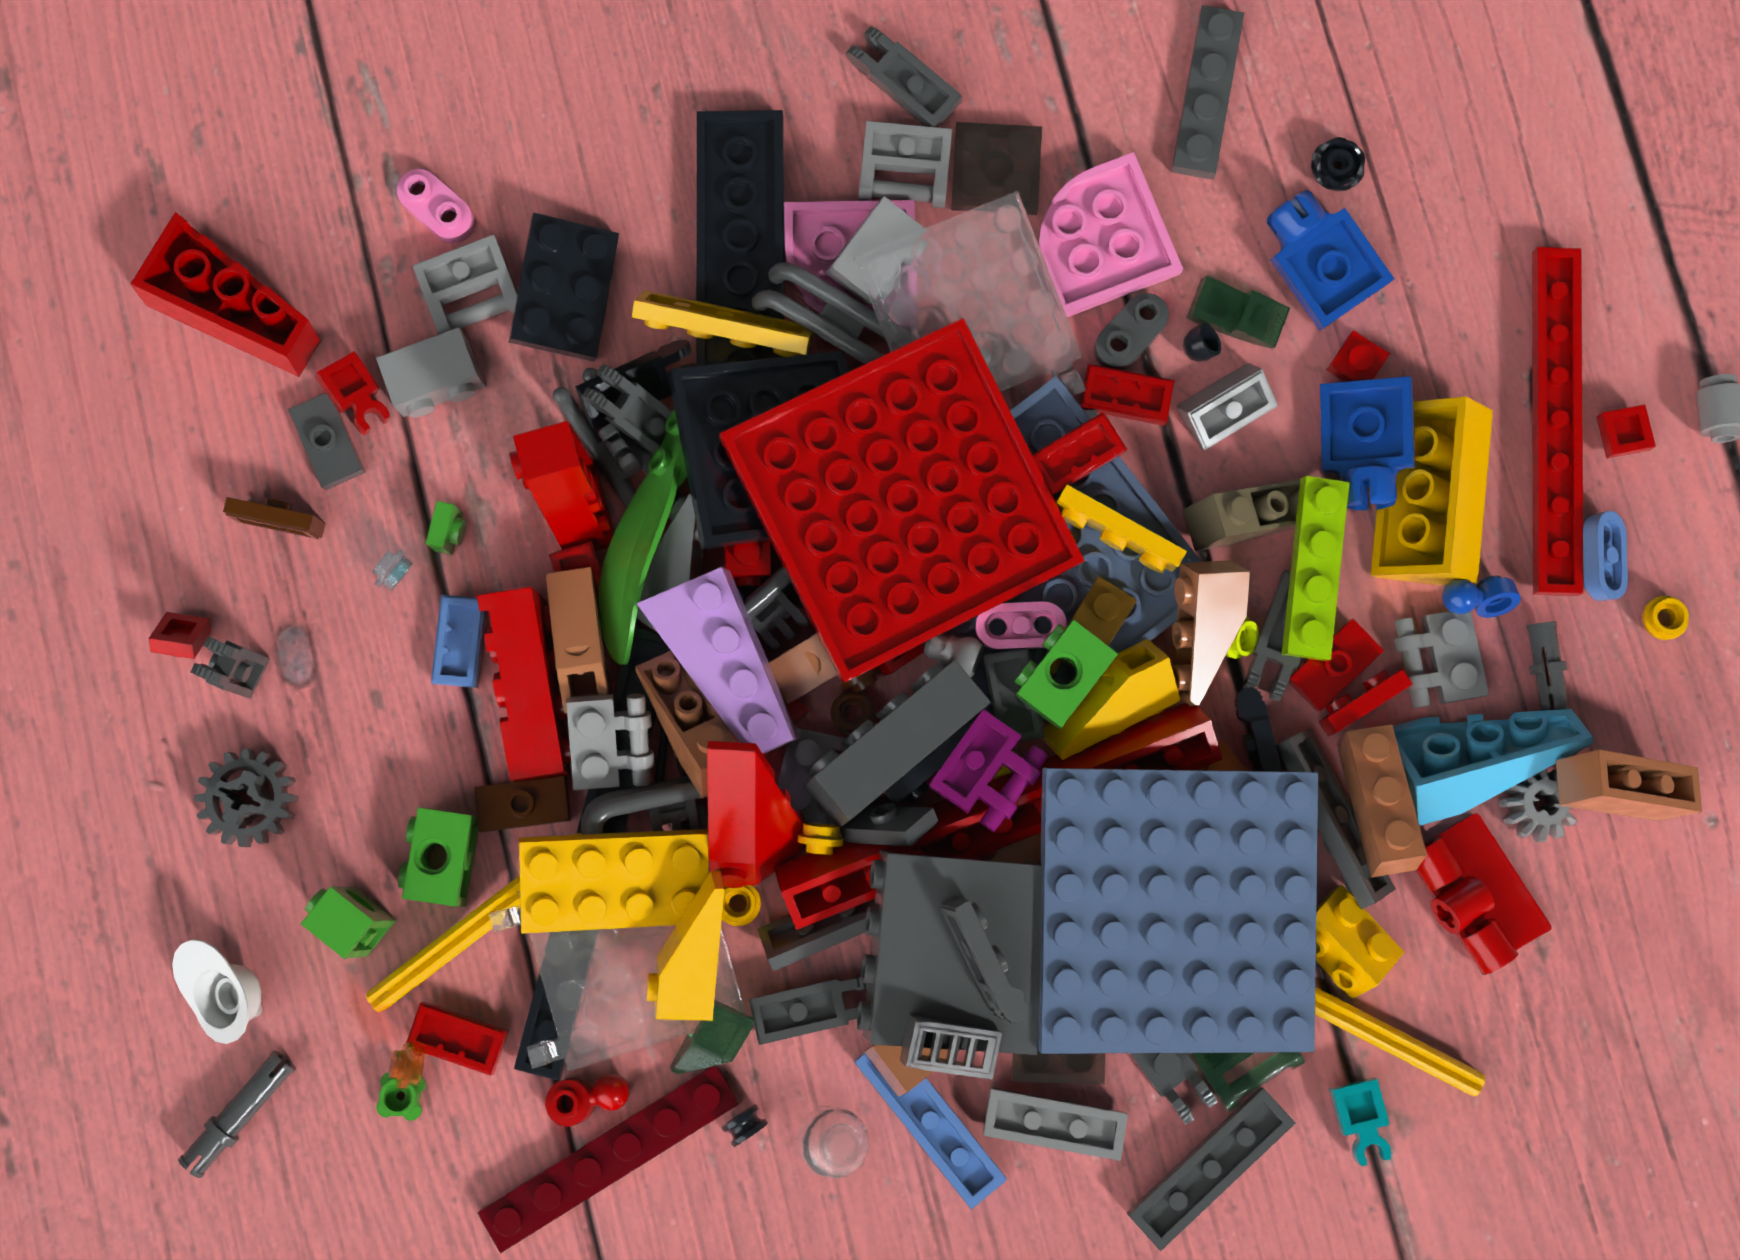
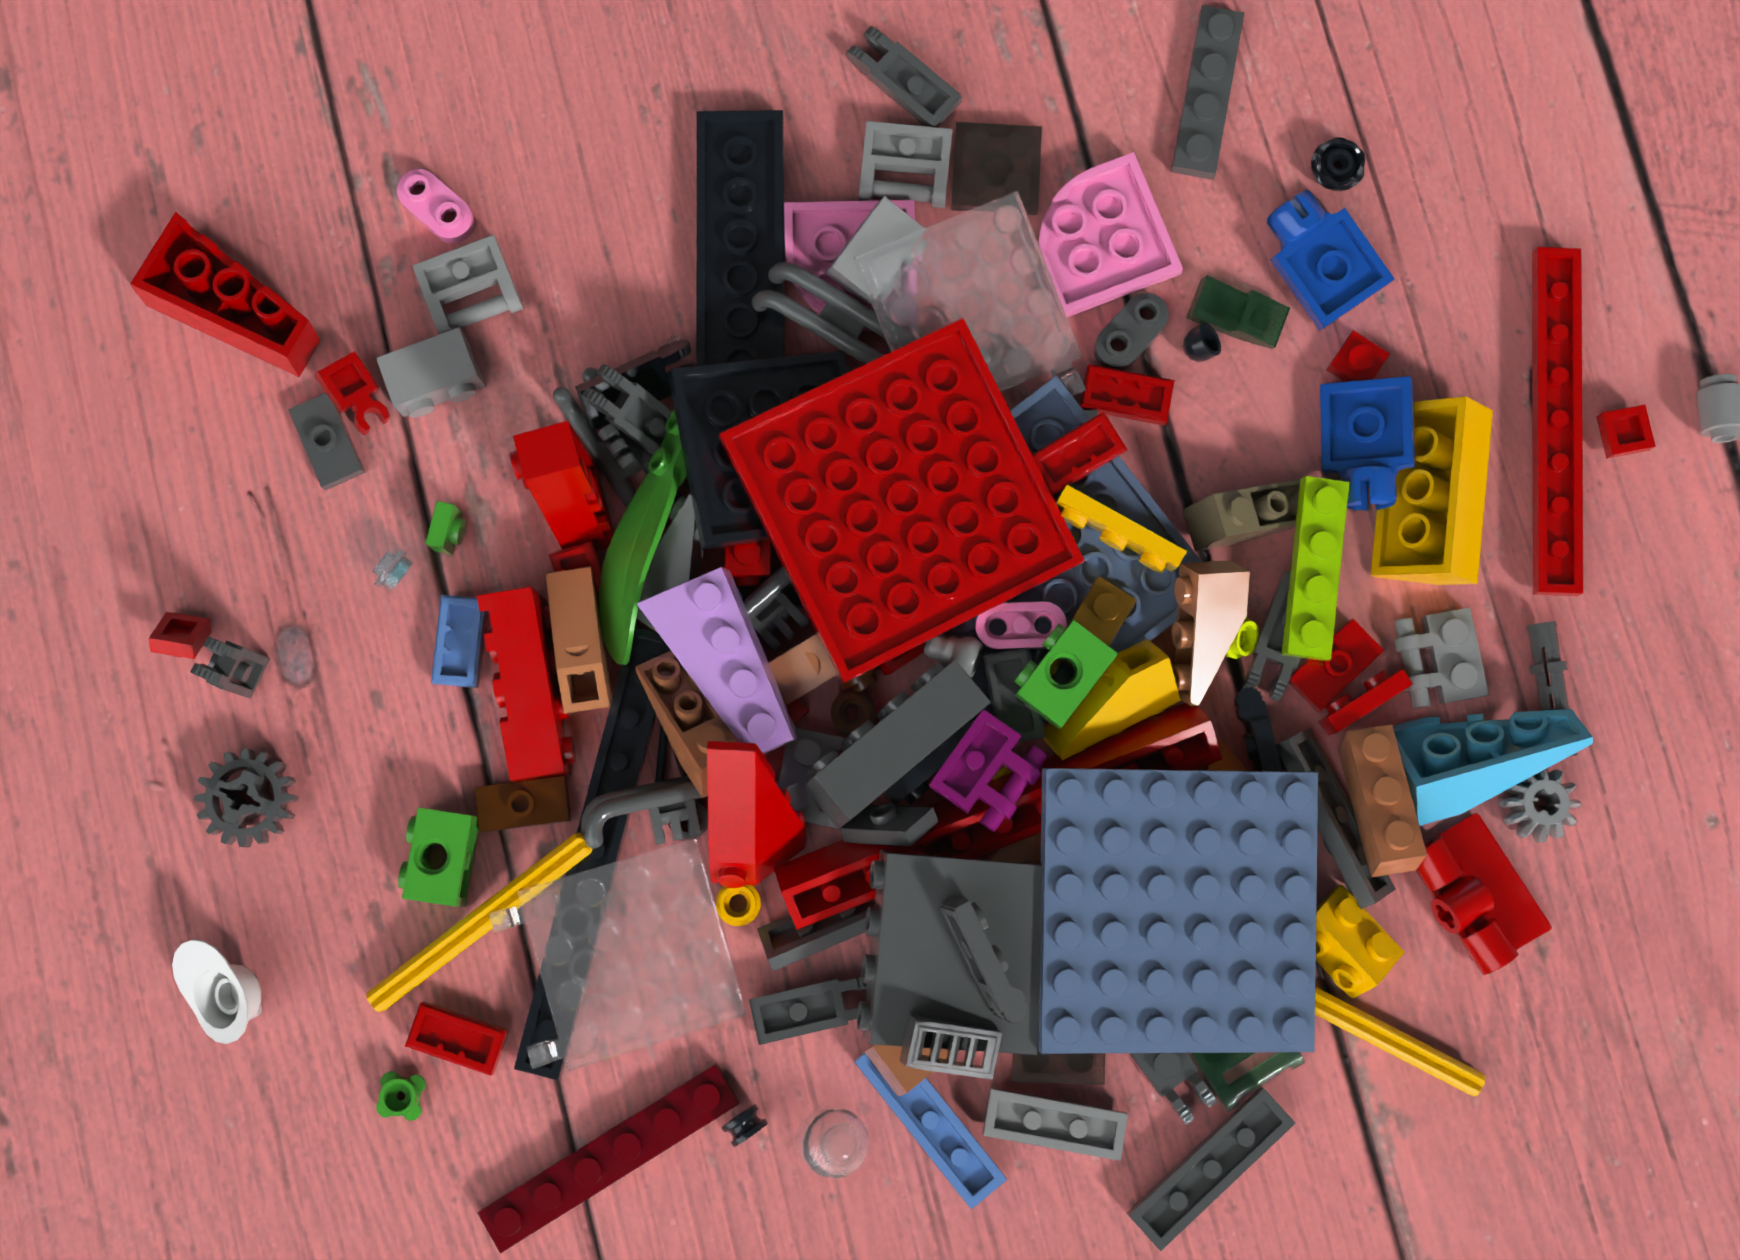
(223, 1129): dark grey pin -> none
(274, 516): reddish brown plate -> none
(346, 921): bright green brick -> none
(407, 1065): clear orange plate -> none
(563, 287): black plate -> none
(594, 741): light grey plate -> none
(609, 1093): red plate -> none
(610, 879): yellow plate -> none
(689, 959): yellow slope -> none
(706, 320): yellow plate -> none
(714, 1040): clear green slope -> none
(820, 838): yellow plate -> none
(1227, 405): light grey slope -> none
(1360, 1112): teal plate -> none
(1490, 597): blue plate -> none
(1605, 556): medium blue plate -> none
(1628, 785): nougat brick -> none
(1677, 615): yellow plate -> none

